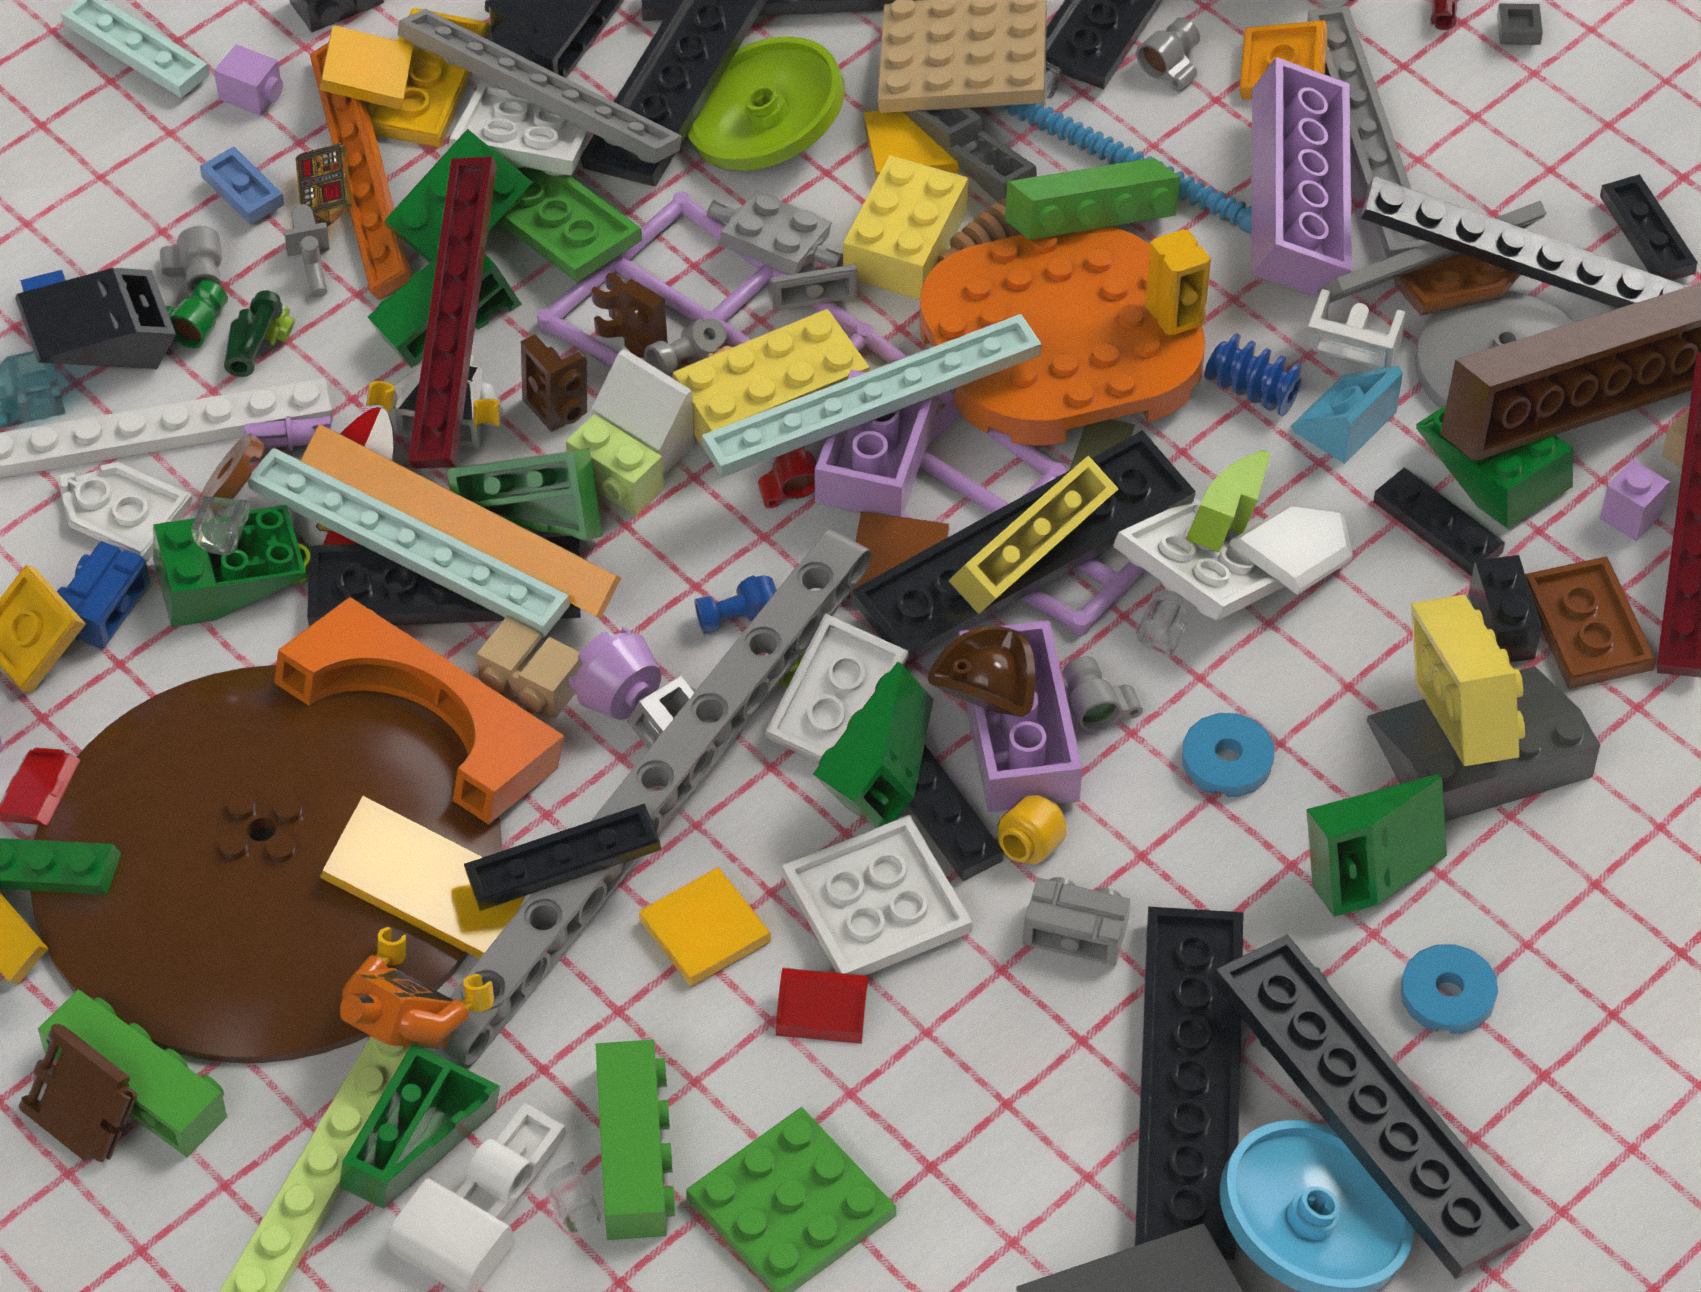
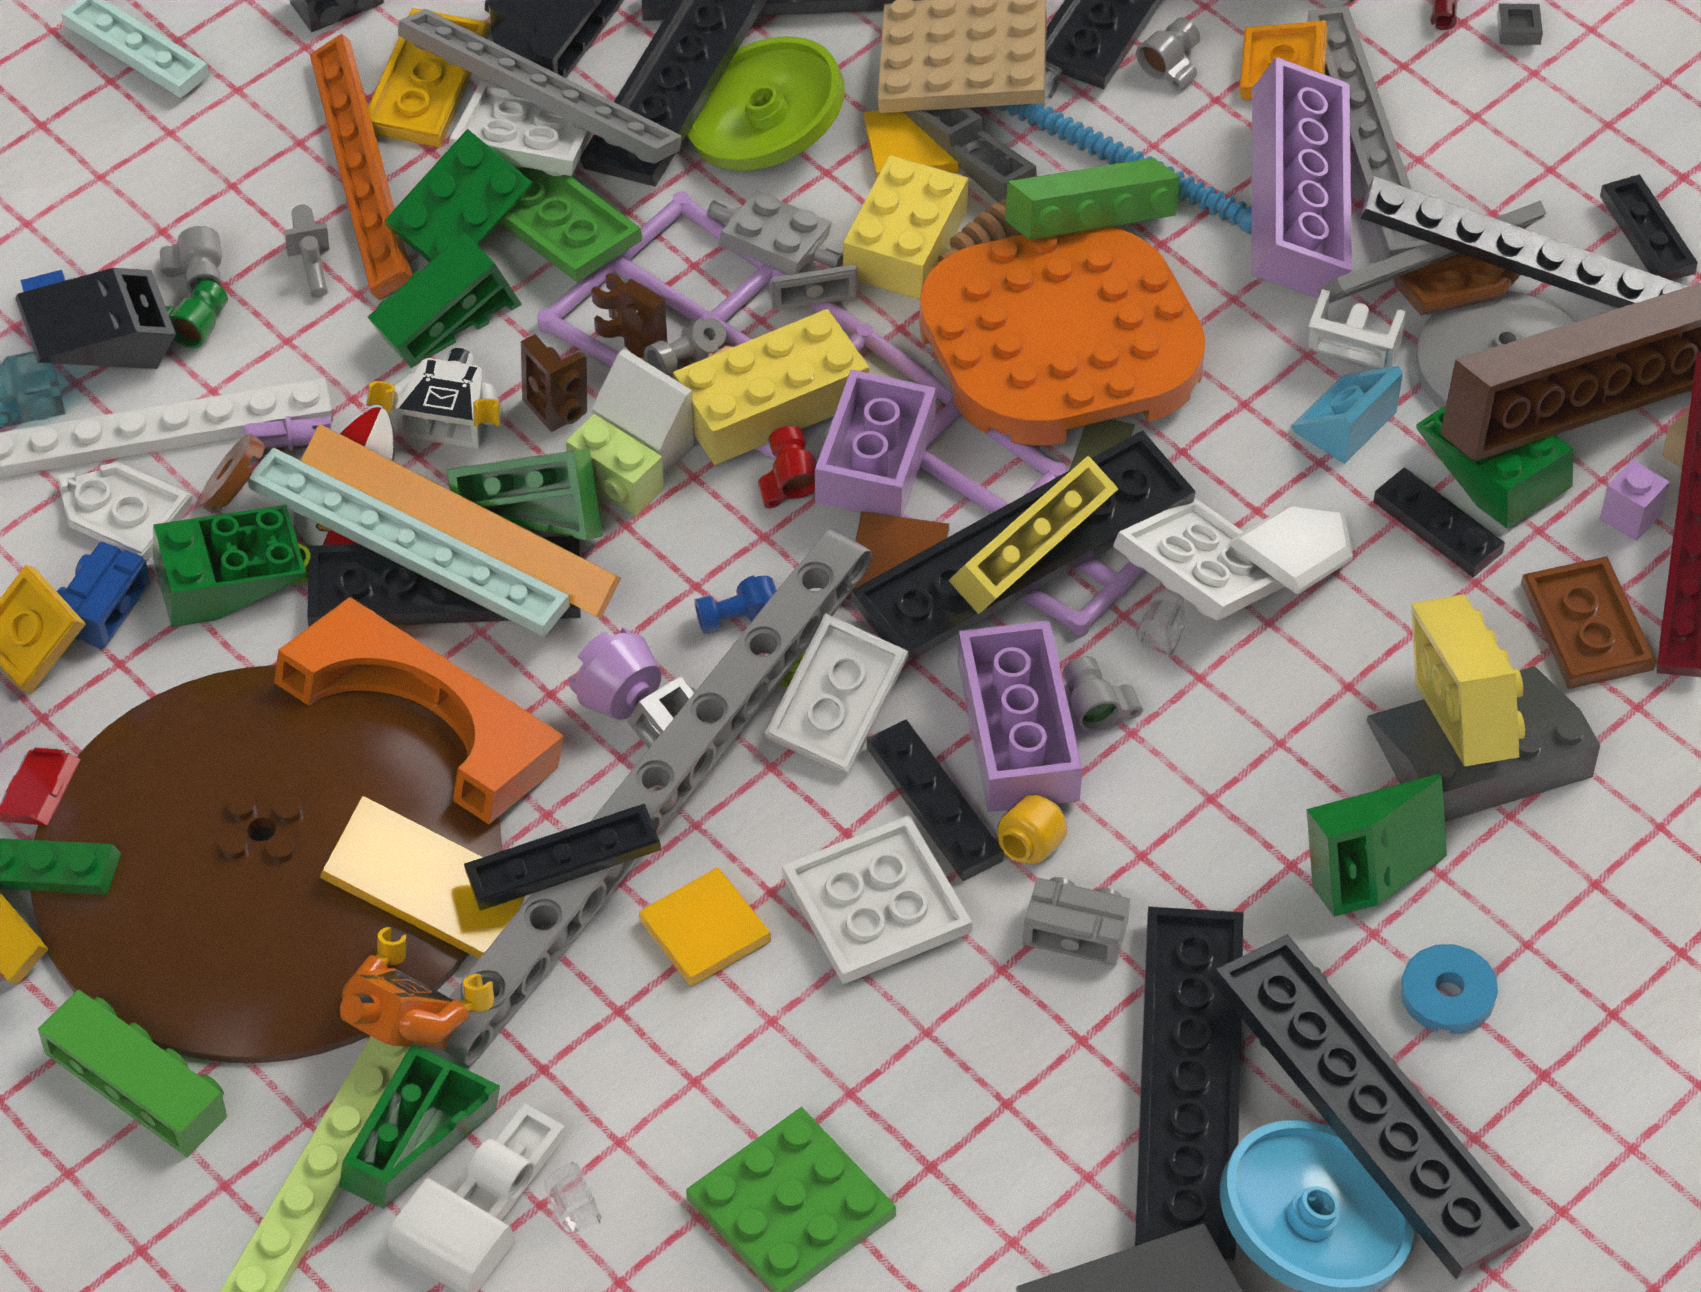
(82, 1097): reddish brown plate -> none
(220, 524): clear brick -> none
(242, 185): medium blue plate -> none
(248, 80): lavender brick -> none
(249, 332): dark green plant -> none
(280, 328): lime plate -> none
(324, 182): slope -> none
(366, 67): yellow tile -> none
(452, 313): dark red plate -> none
(538, 677): tan piece -> none
(631, 1139): bright green brick -> none
(821, 1005): red piece -> none
(870, 395): light aqua plate -> none
(881, 751): green slope -> none
(988, 669): reddish brown hat -> none
(1177, 282): yellow brick -> none
(1229, 501): lime slope -> none
(1233, 733): dark azure tile -> none
(1254, 374): blue piece -> none
(1507, 605): black brick -> none

